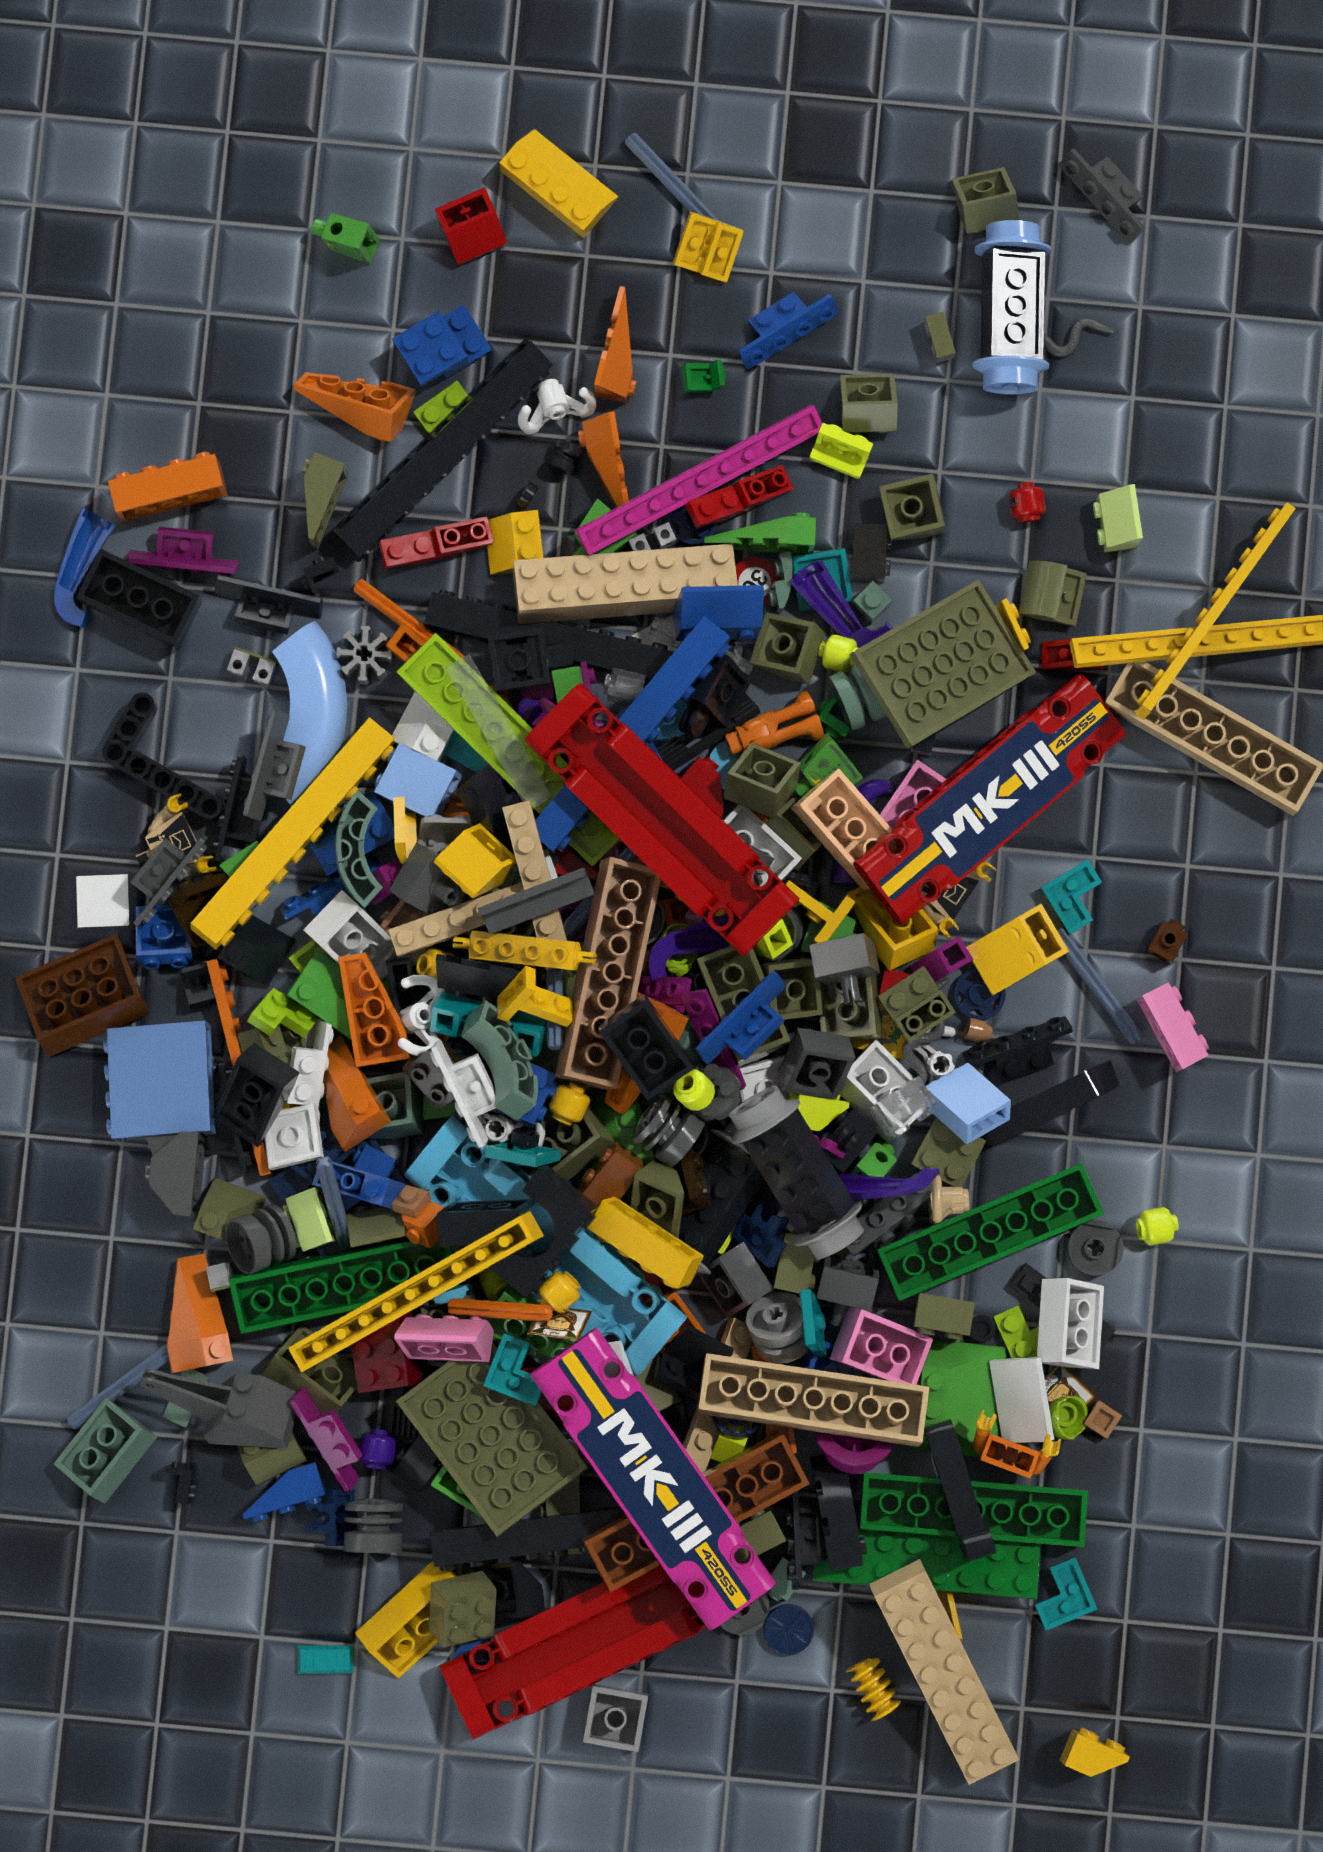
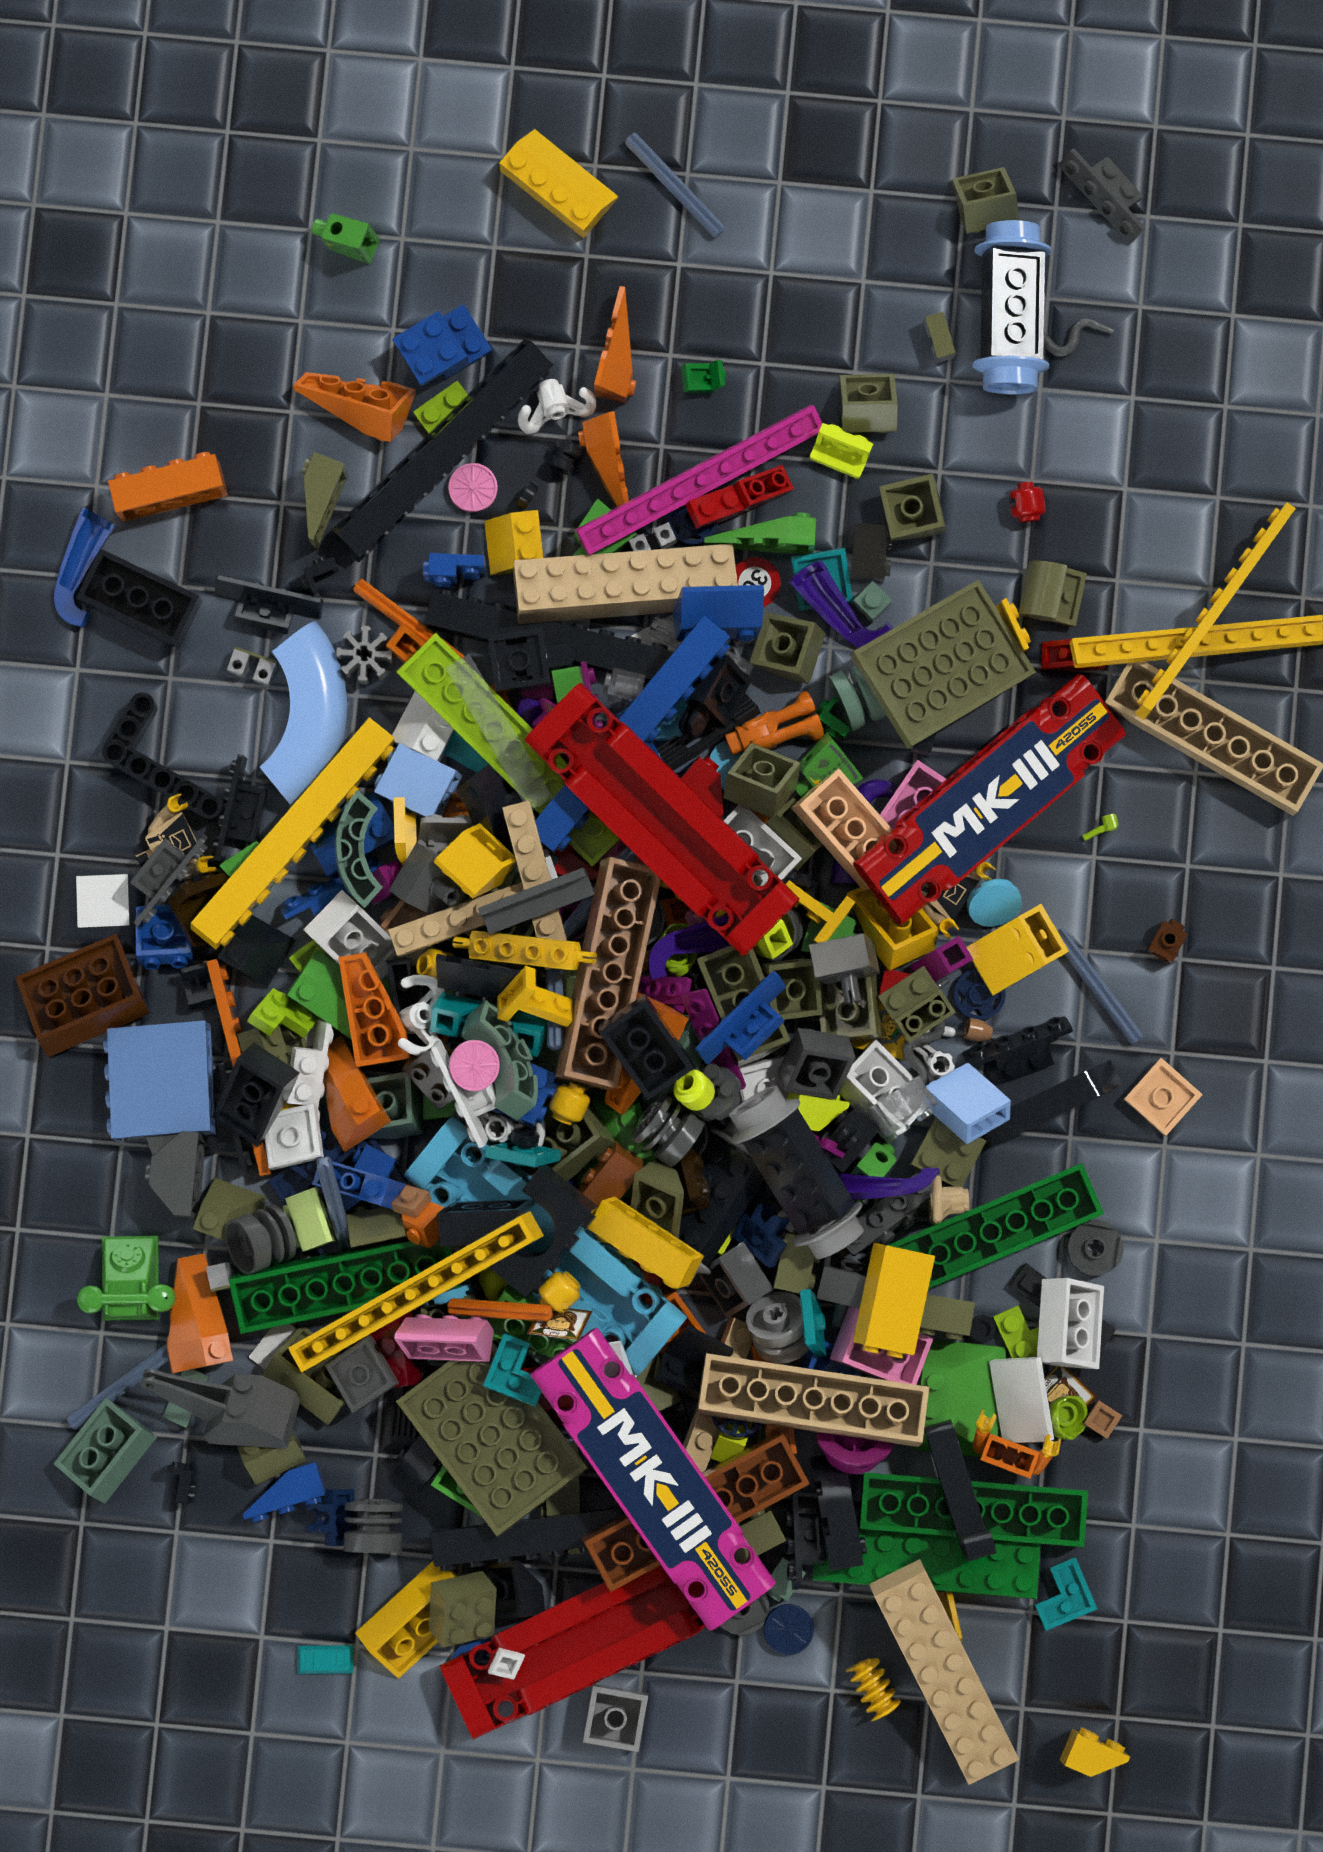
(128, 1281): none -> bright green piece
(184, 550): magenta bracket -> none
(271, 1344): none -> white sticker
(276, 766): dark grey bracket -> none
(330, 1437): magenta bracket -> none
(362, 1374): none -> dark grey tile
(377, 1449): dark purple head -> none
(436, 543): red slope -> none
(445, 569): none -> blue plate
(471, 226): red slope -> none
(472, 487): none -> bright pink wheel
(474, 1065): none -> bright pink wheel
(506, 1663): none -> white slope
(708, 246): yellow slope -> none
(780, 589): sand green slope -> none
(783, 325): blue bracket -> none
(836, 653): neon yellow head -> none
(893, 1300): none -> yellow brick
(994, 902): none -> medium azure tile
(1064, 895): teal plate -> none
(1109, 824): none -> lime hand
(1118, 519): yellowish green slope -> none
(1156, 1226): neon yellow head -> none
(1163, 1096): none -> light nougat plate
(1173, 1026): bright pink slope -> none

